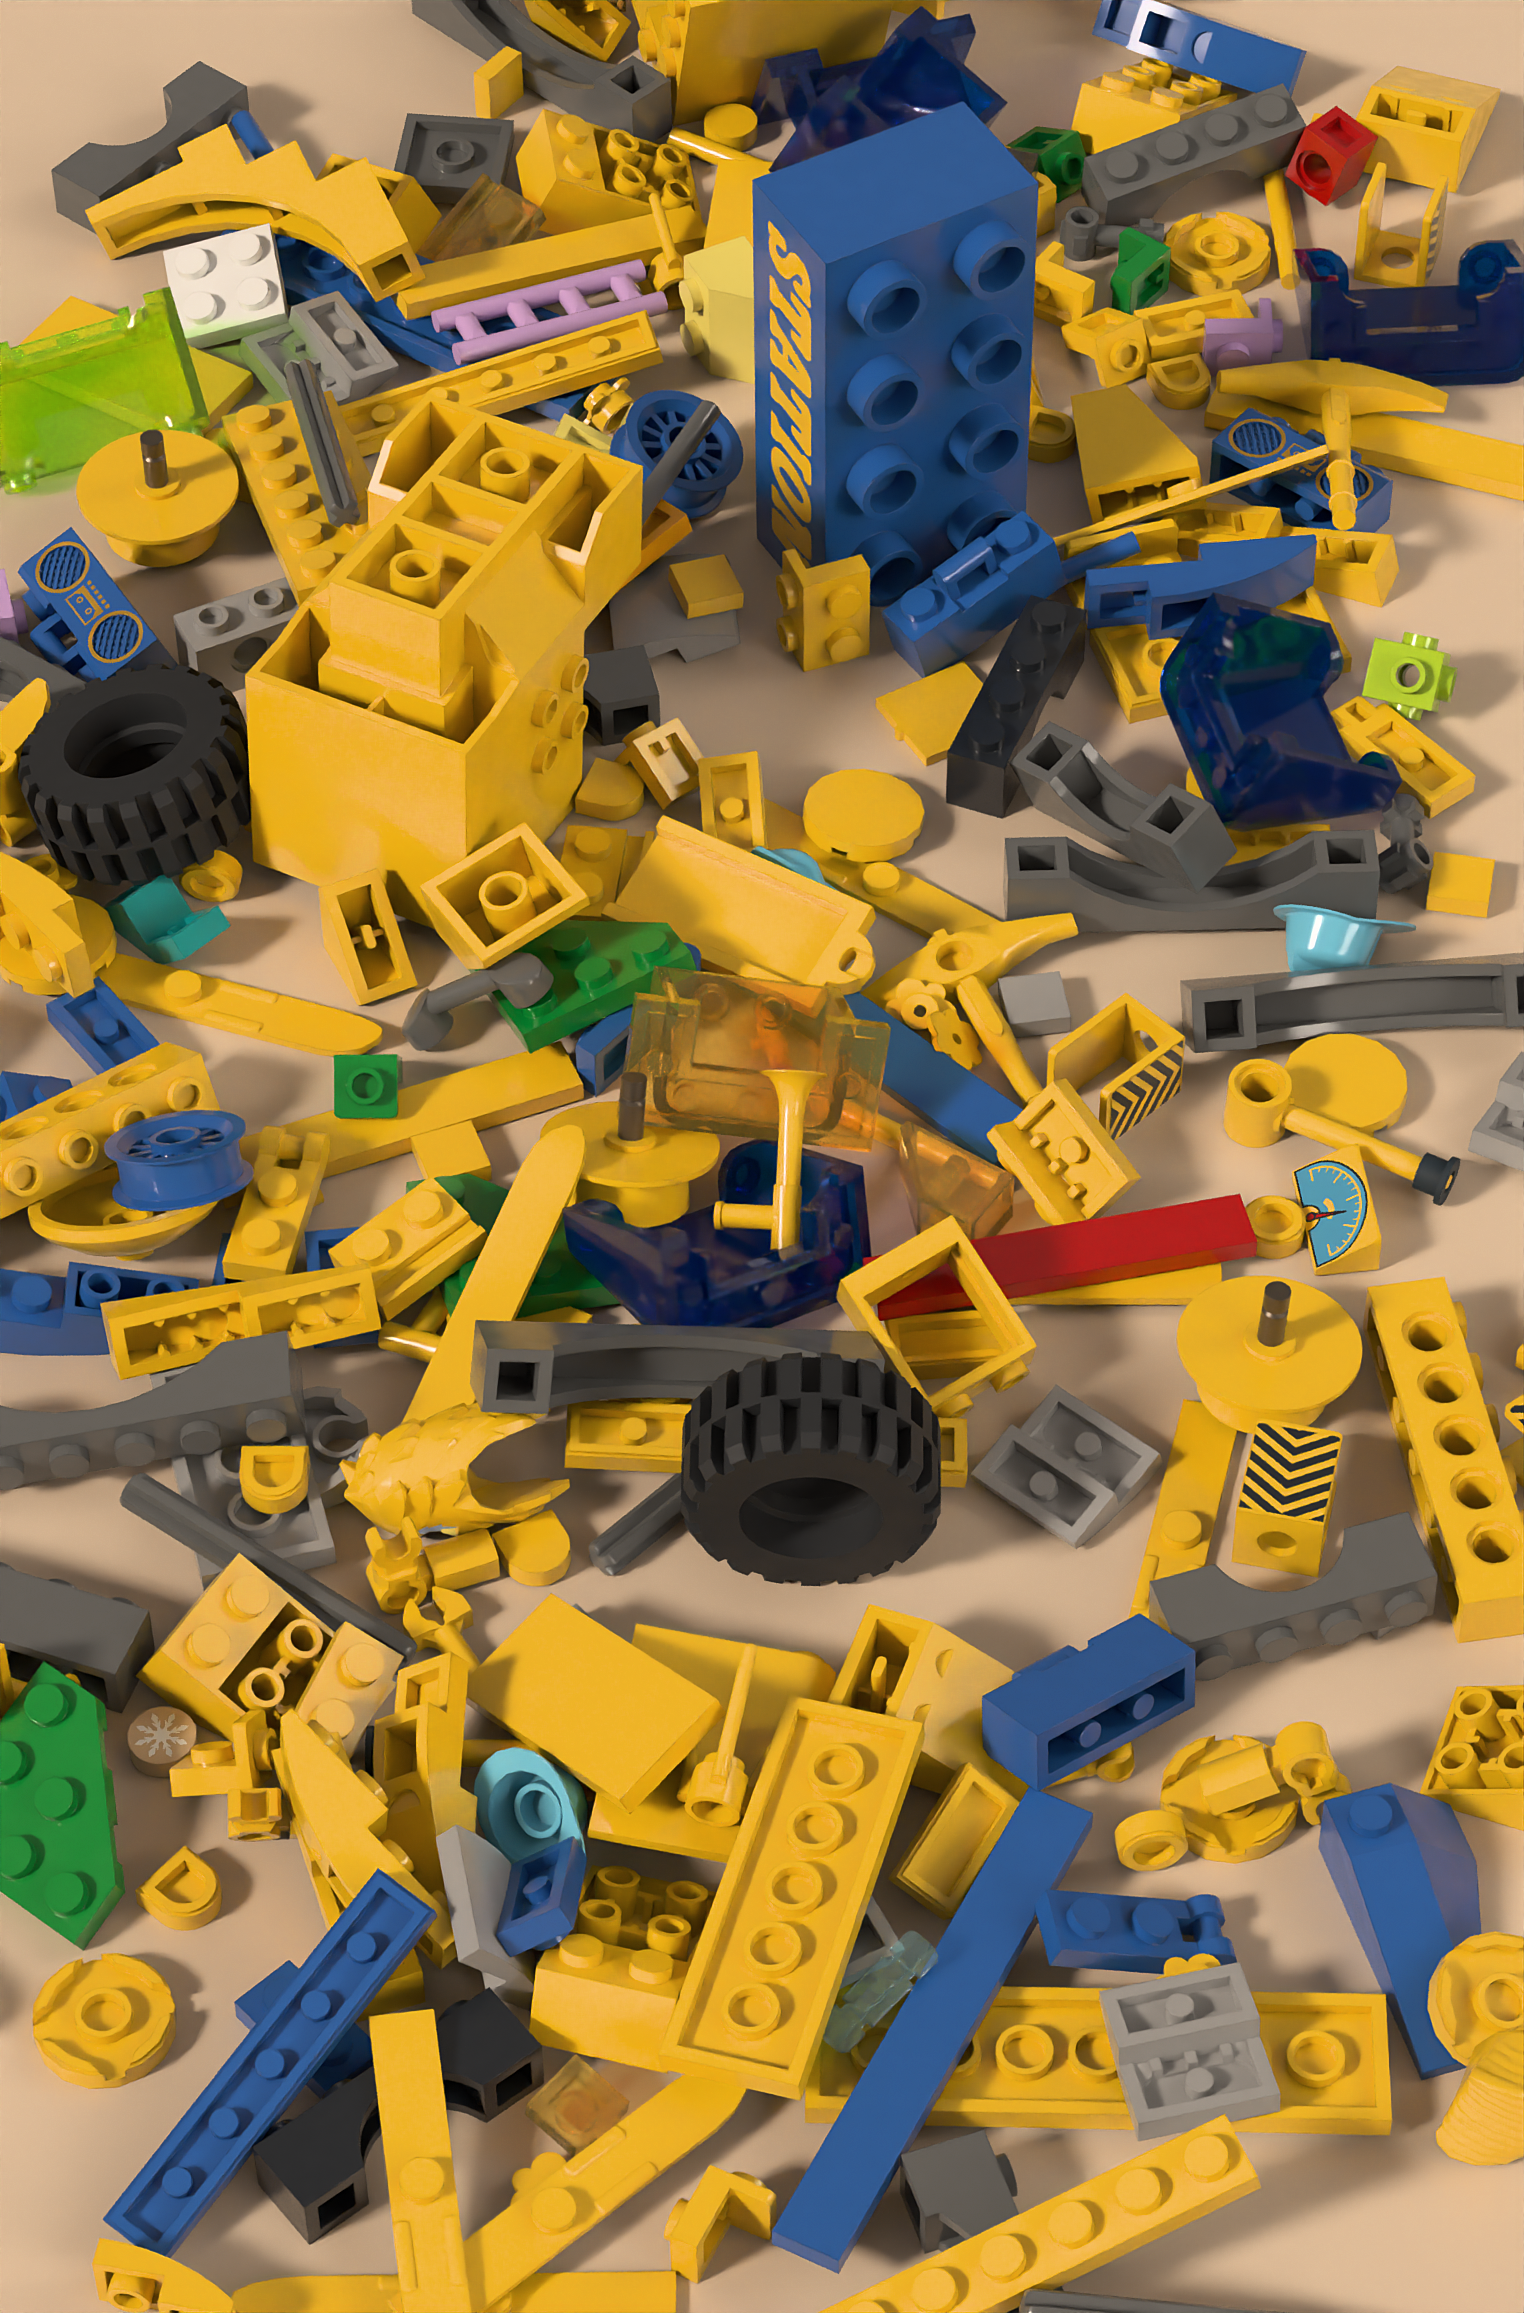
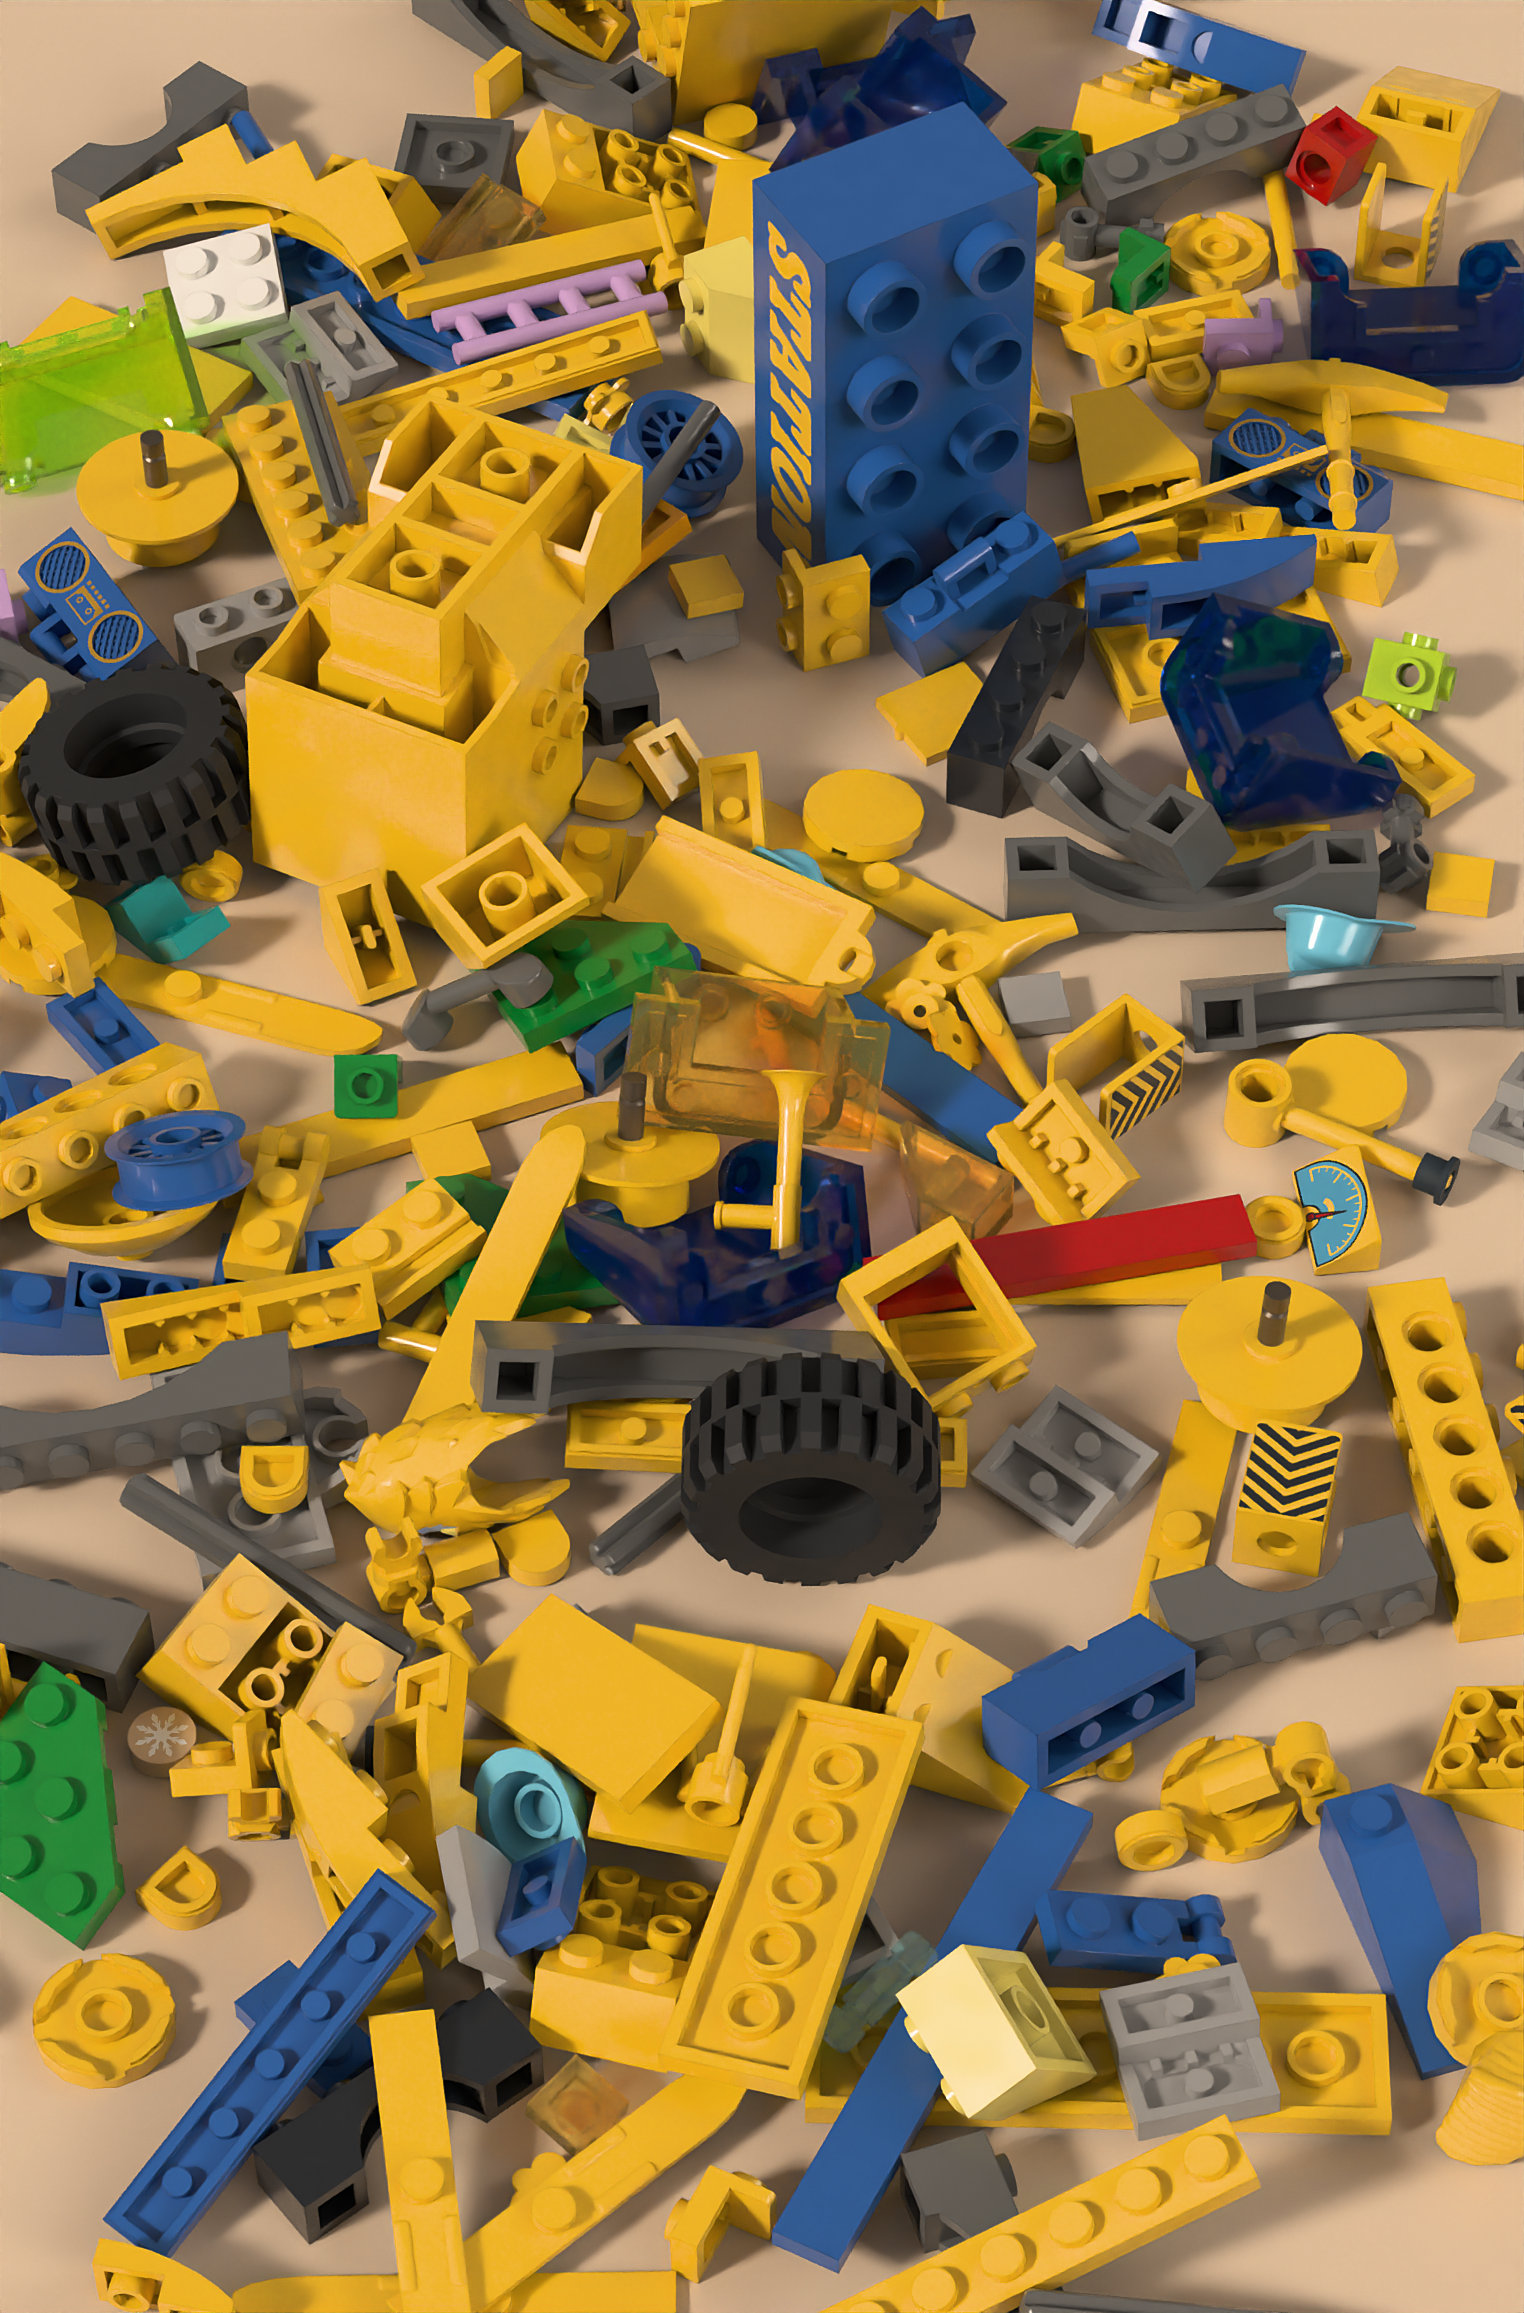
(955, 1841): yellow tile -> none
(993, 2032): none -> light yellow slope

